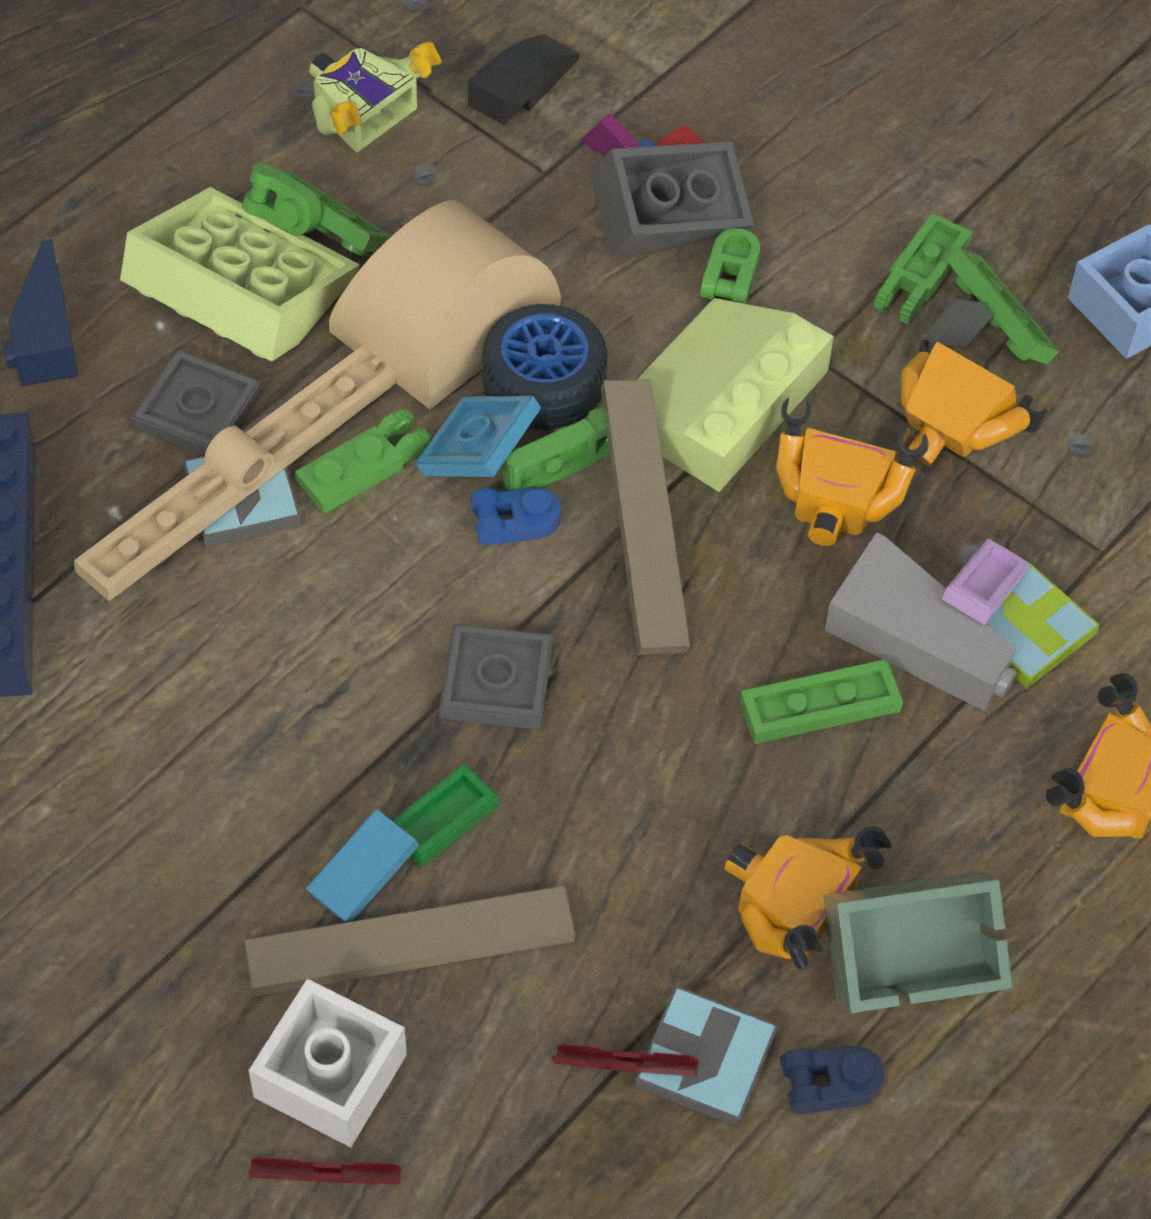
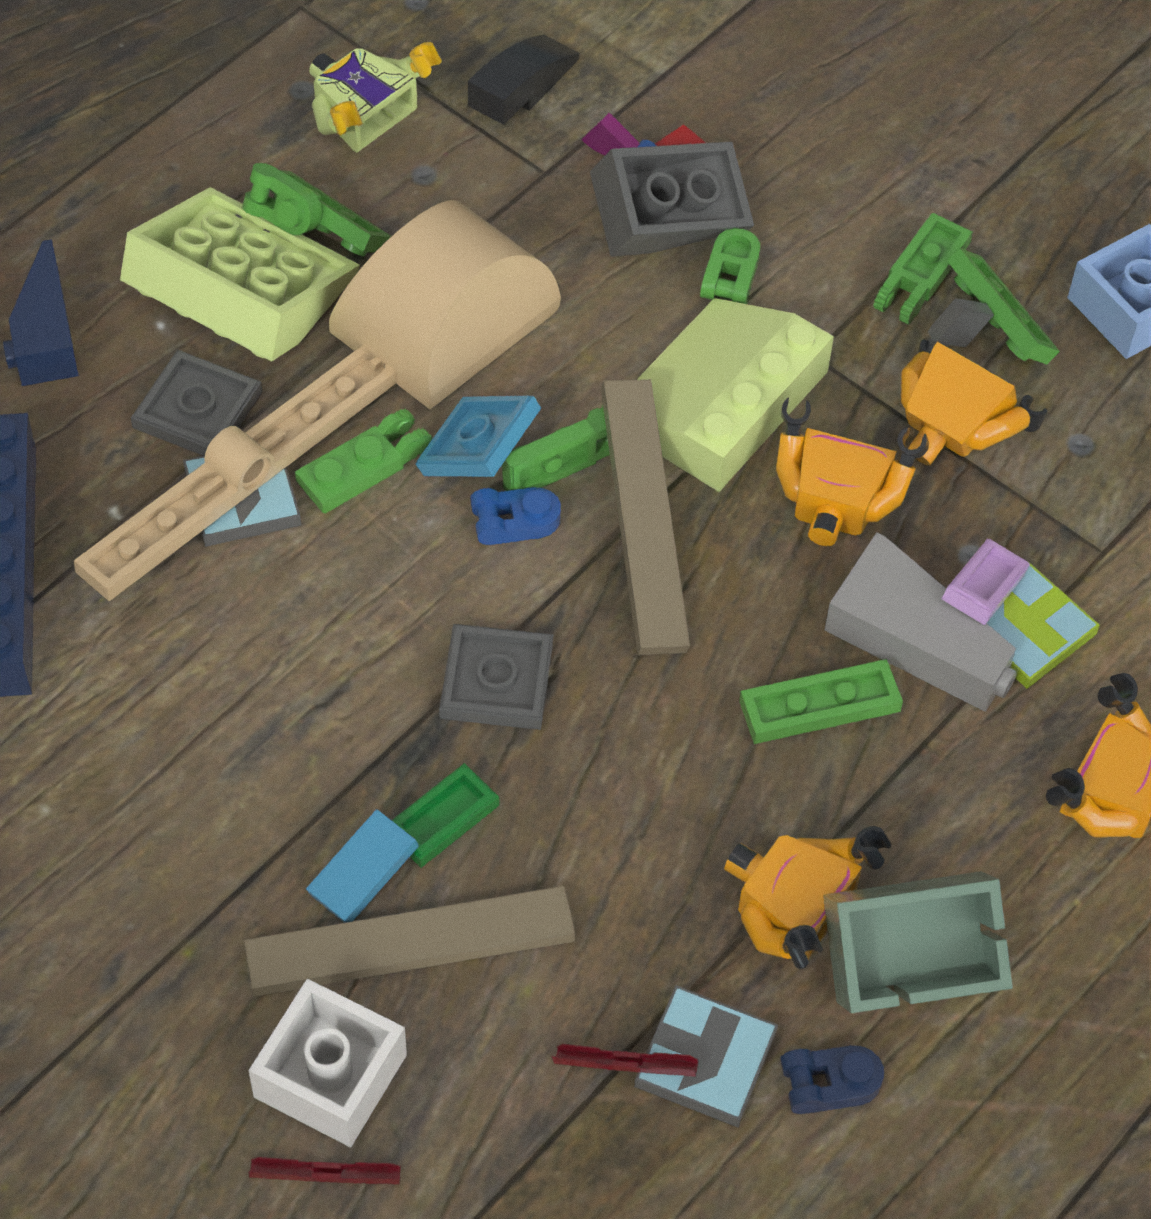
(548, 356): wheel -> none

